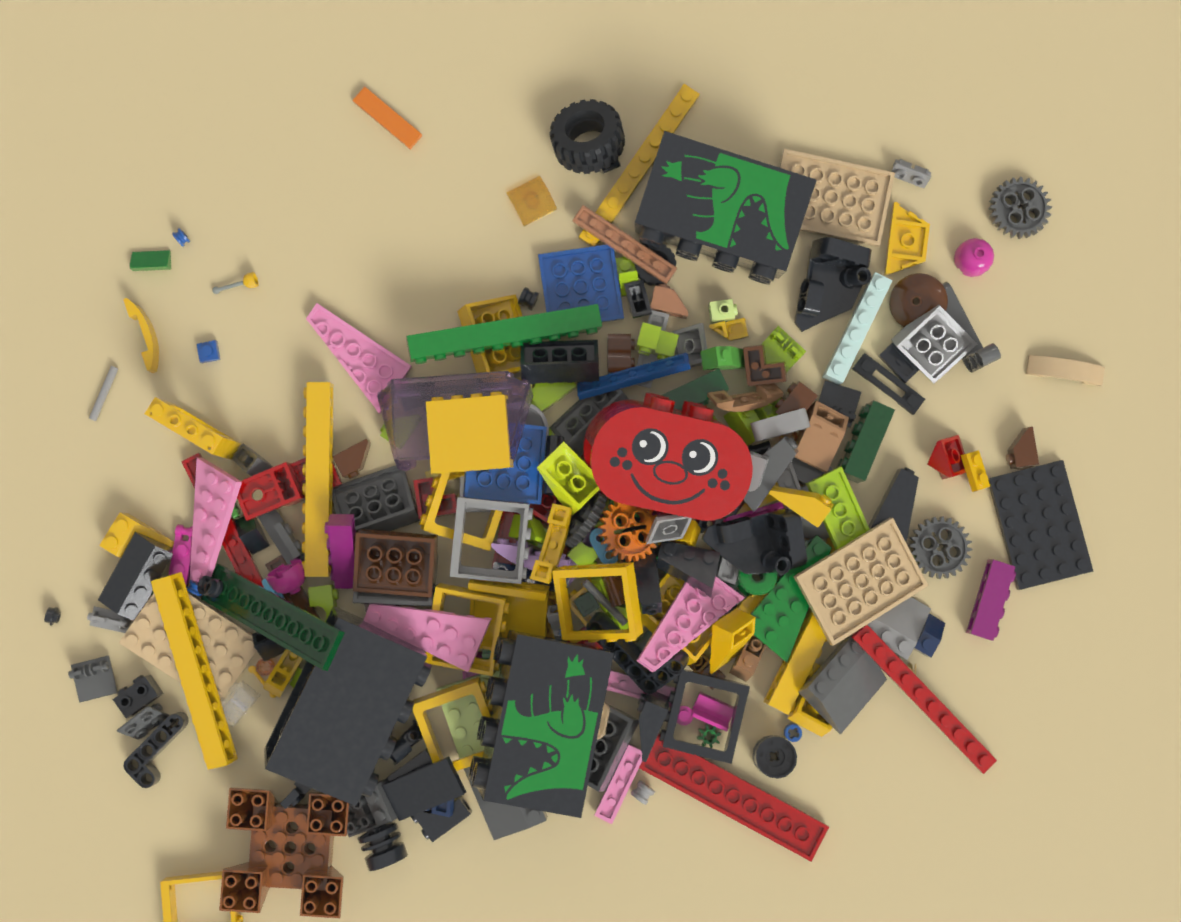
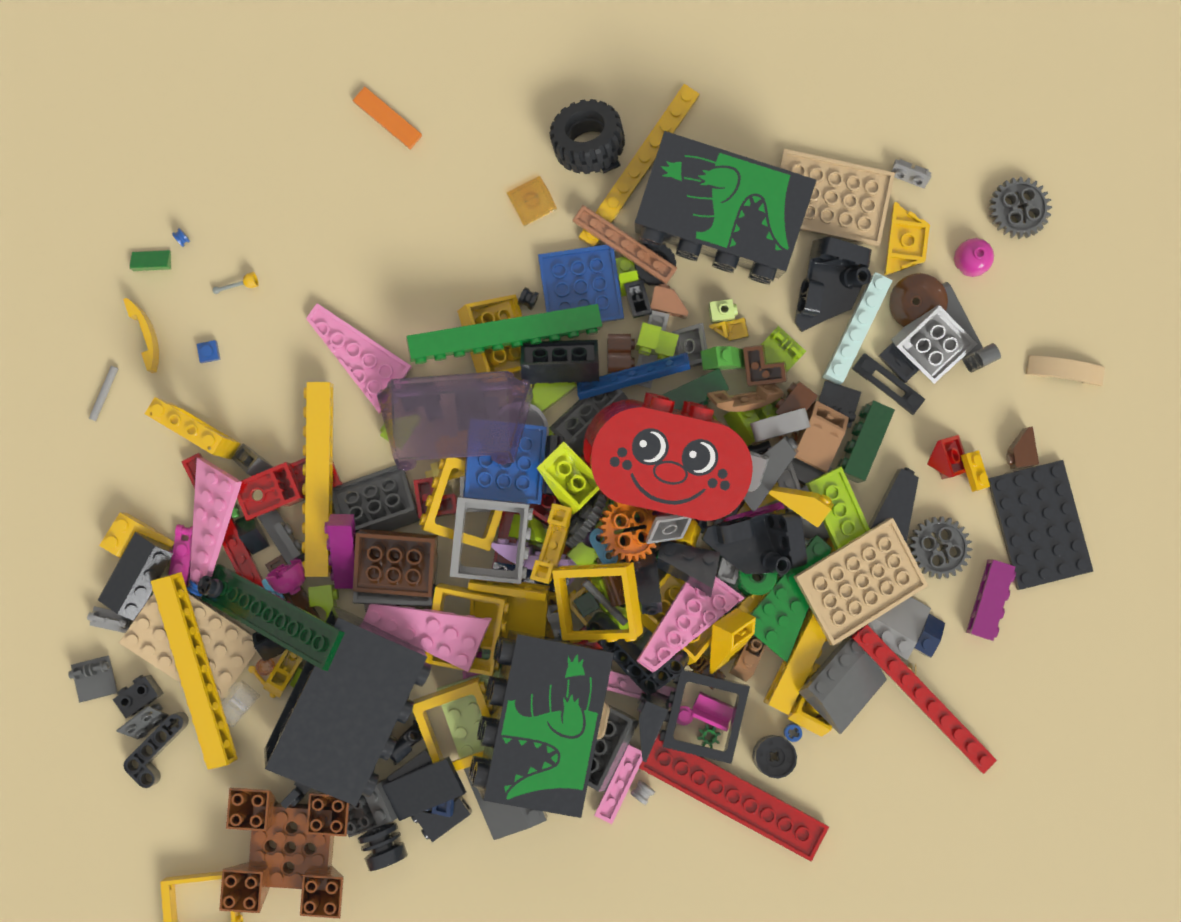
(52, 616): black plate -> none
(352, 459): reddish brown slope -> none
(468, 433): yellow panel -> none

